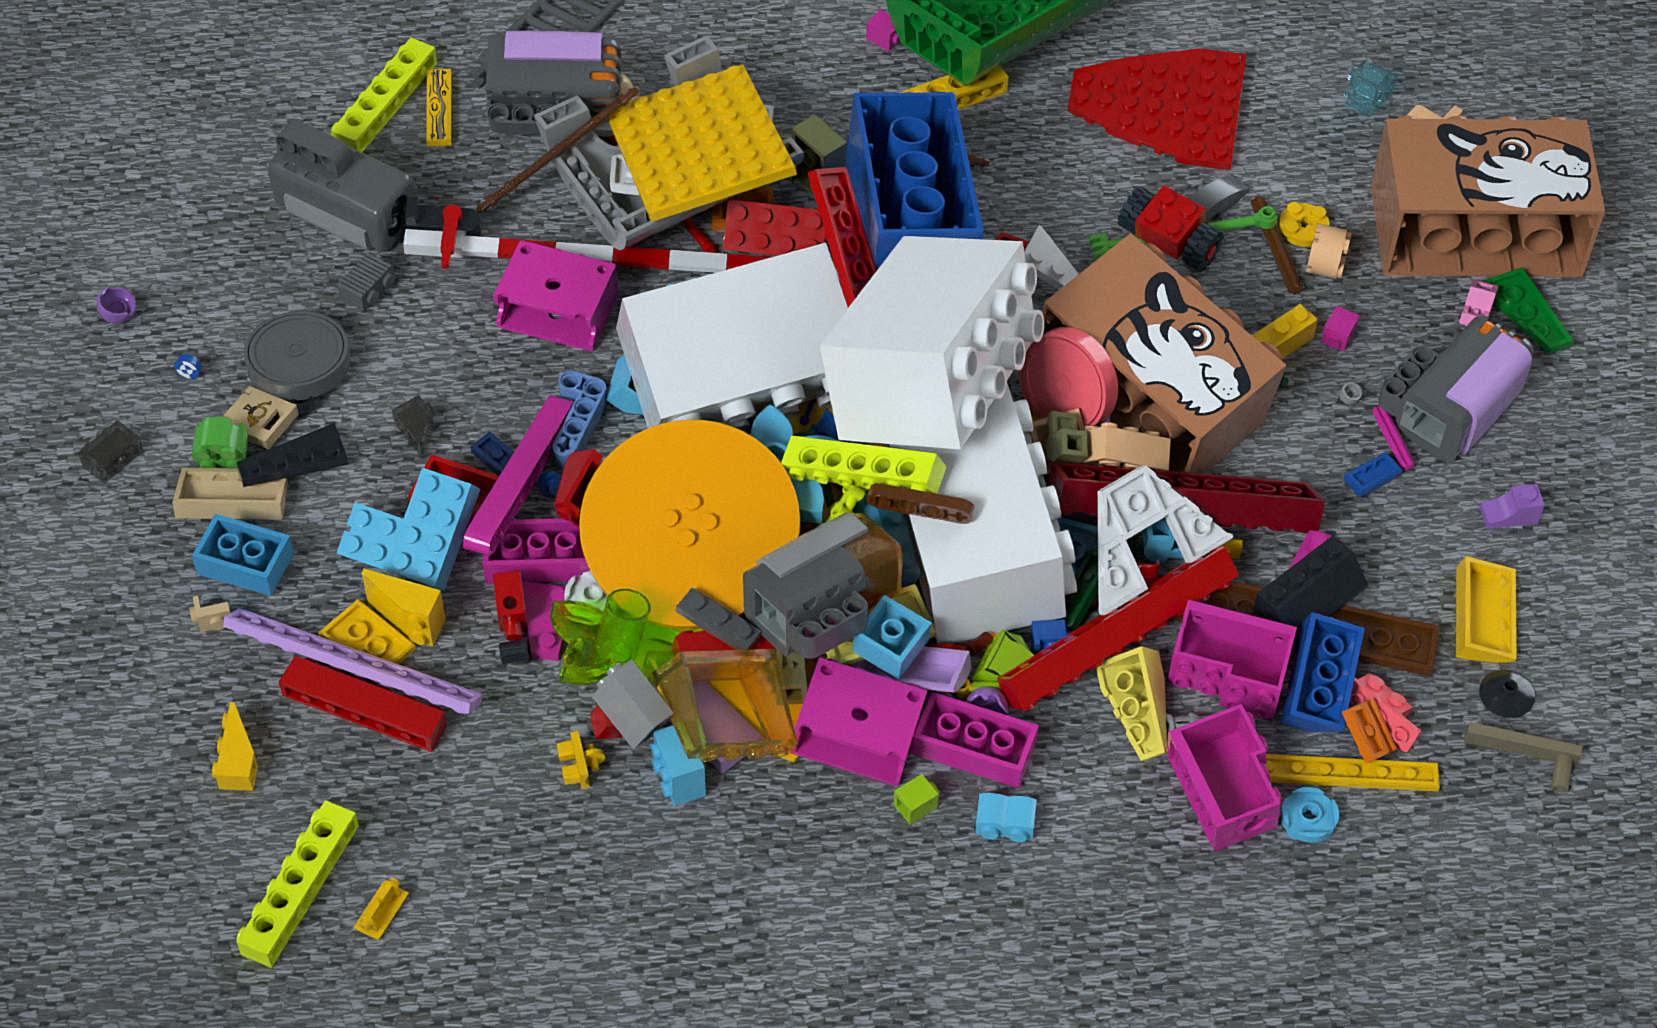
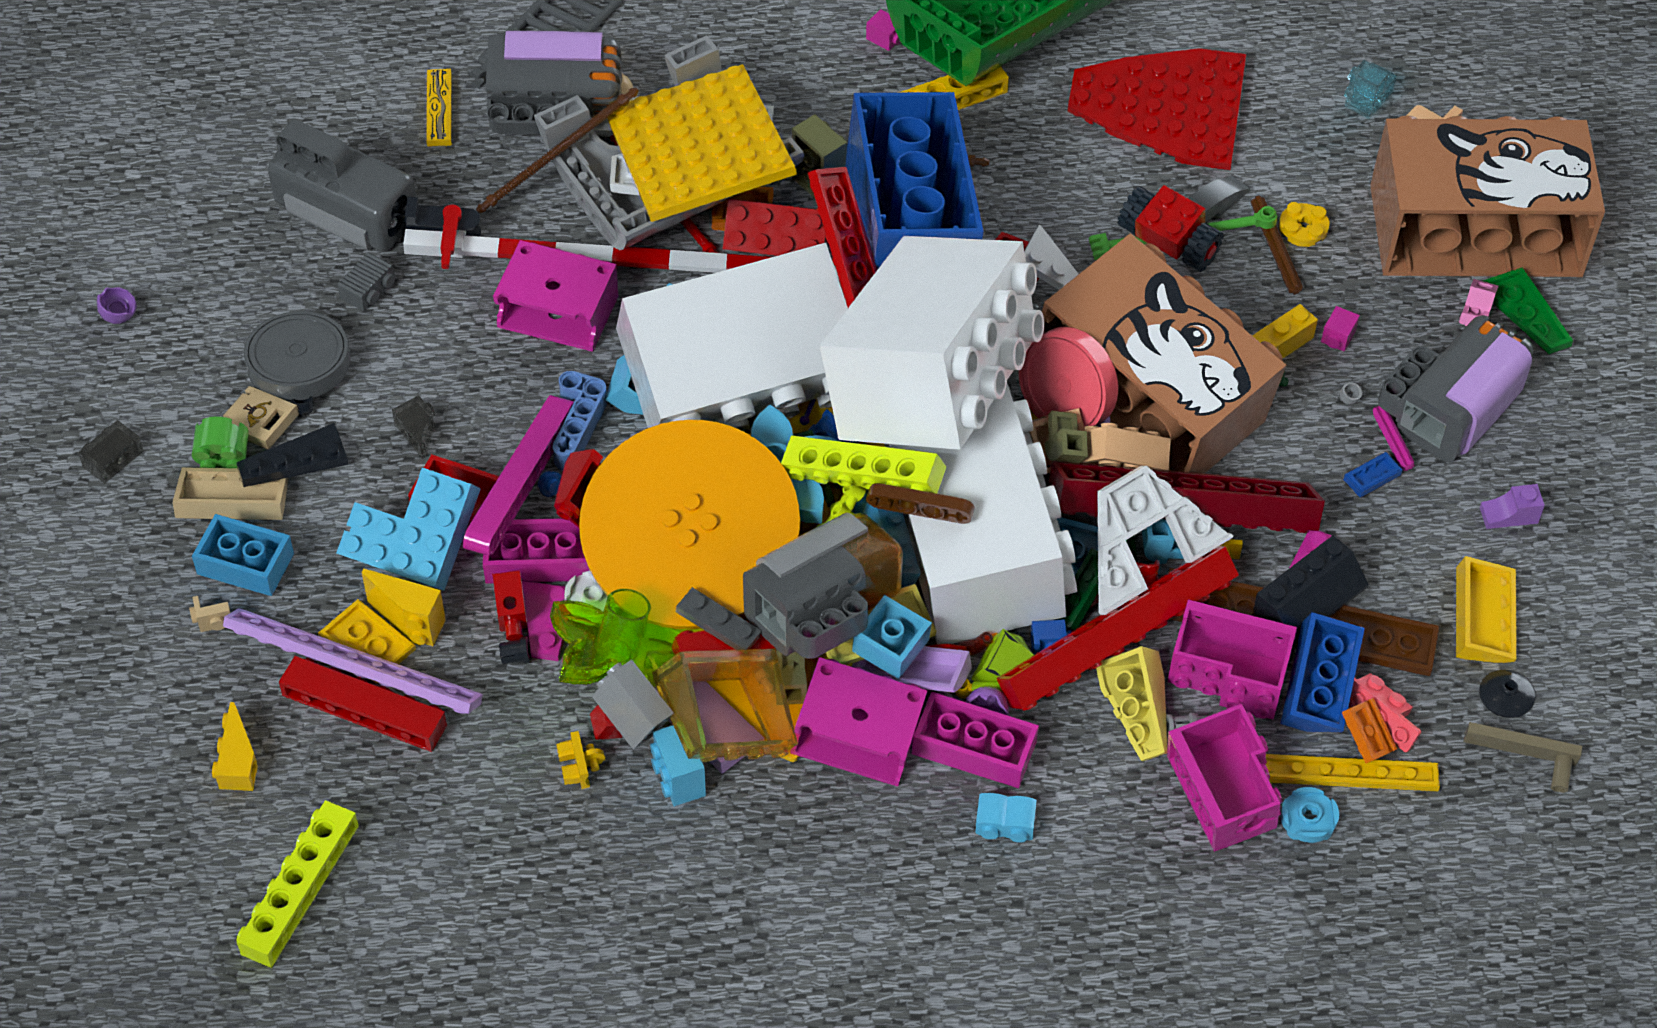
(188, 366): blue tile -> none
(381, 909): yellow hinge -> none
(385, 94): neon yellow brick -> none
(492, 452): dark blue plate -> none
(916, 798): lime brick -> none
(1326, 251): light nougat brick -> none

